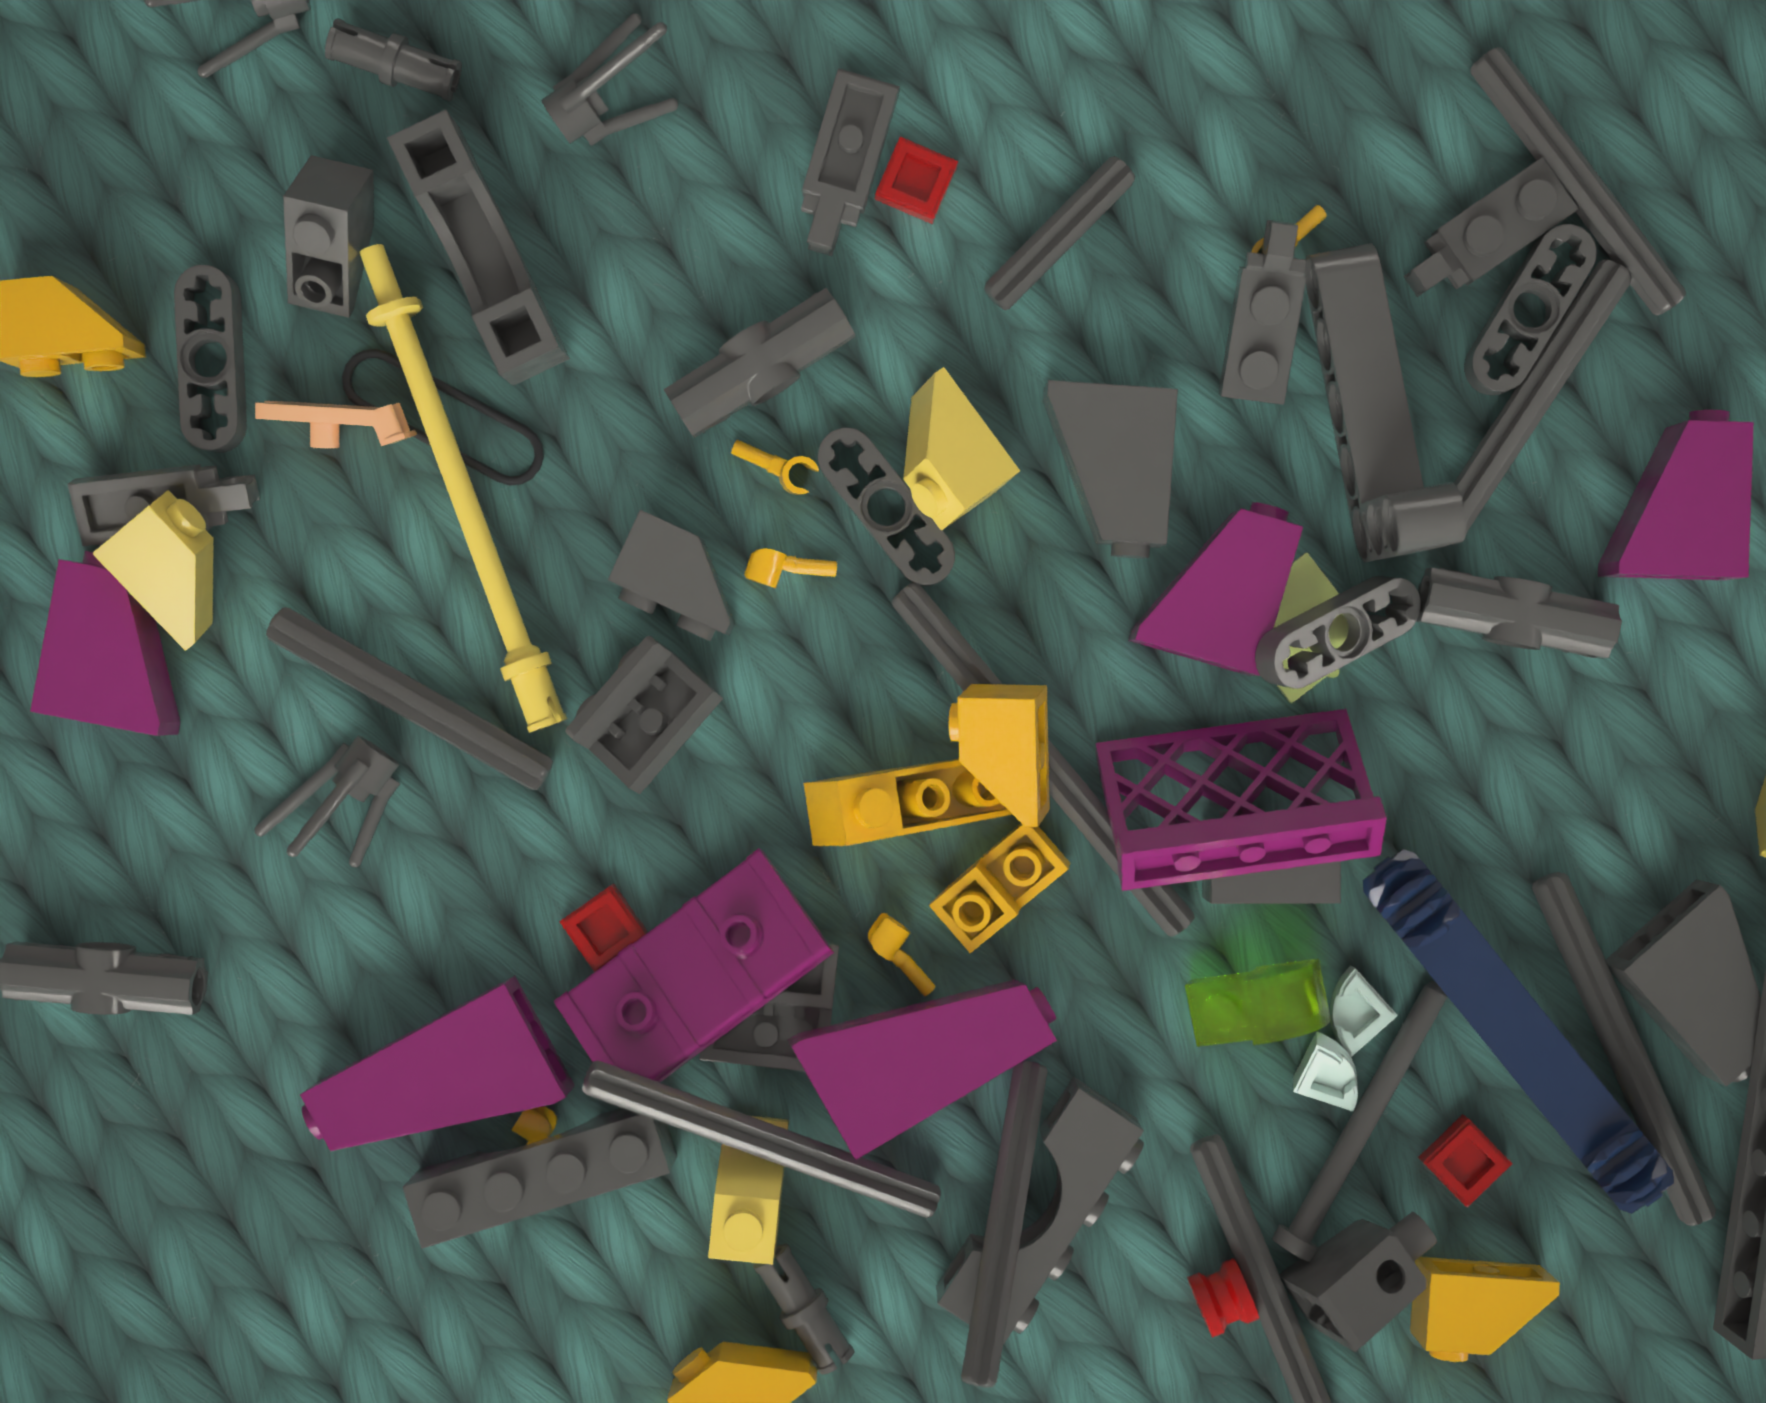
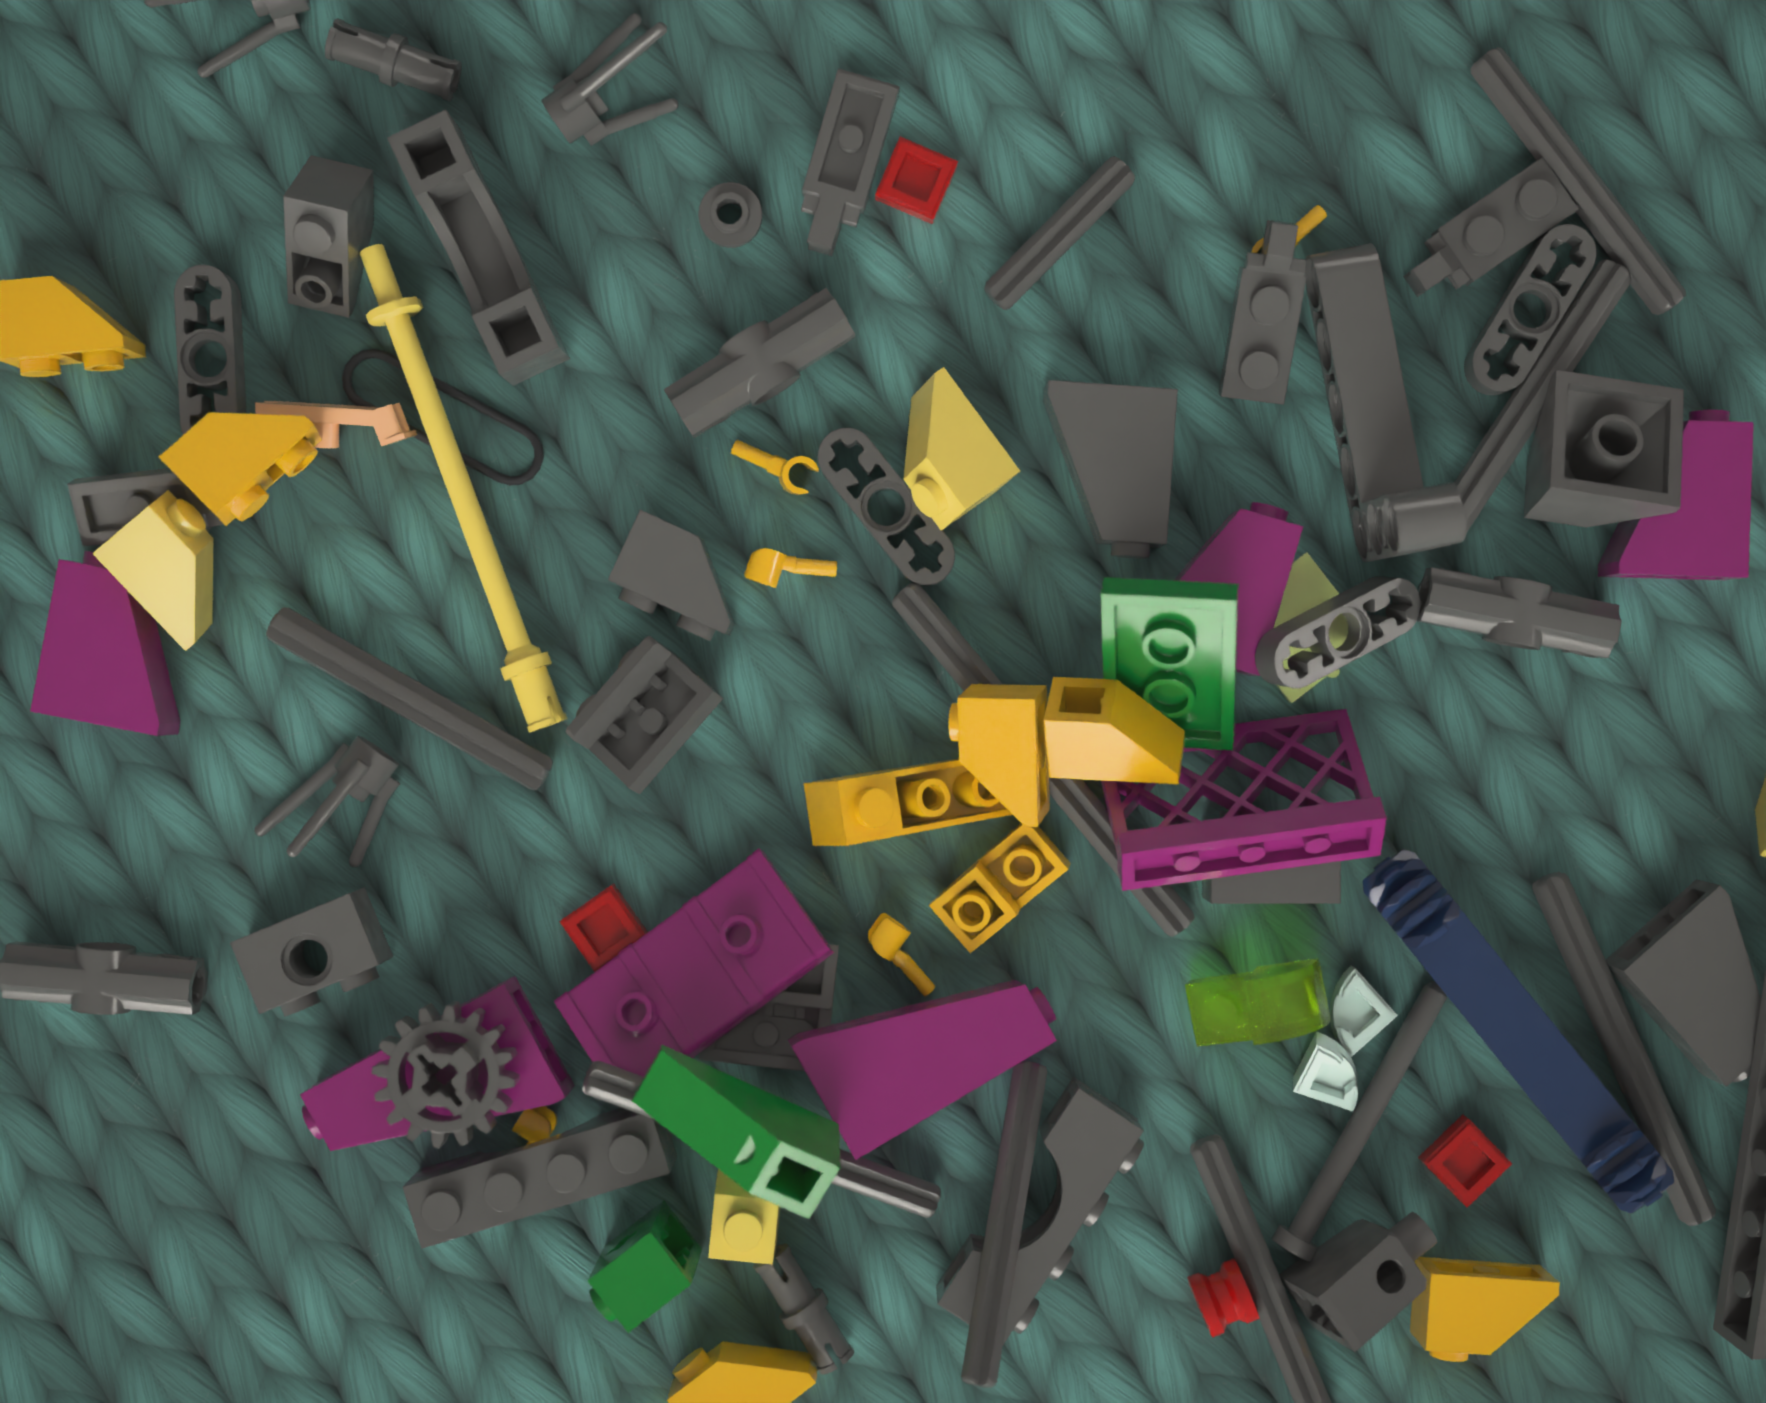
(238, 456): none -> yellow slope
(275, 960): none -> dark grey brick
(462, 1093): none -> dark grey gear
(644, 1268): none -> green brick
(733, 234): none -> dark grey plate
(743, 1130): none -> green slope
(1109, 734): none -> yellow slope
(1176, 651): none -> green plate
(1605, 451): none -> dark grey slope

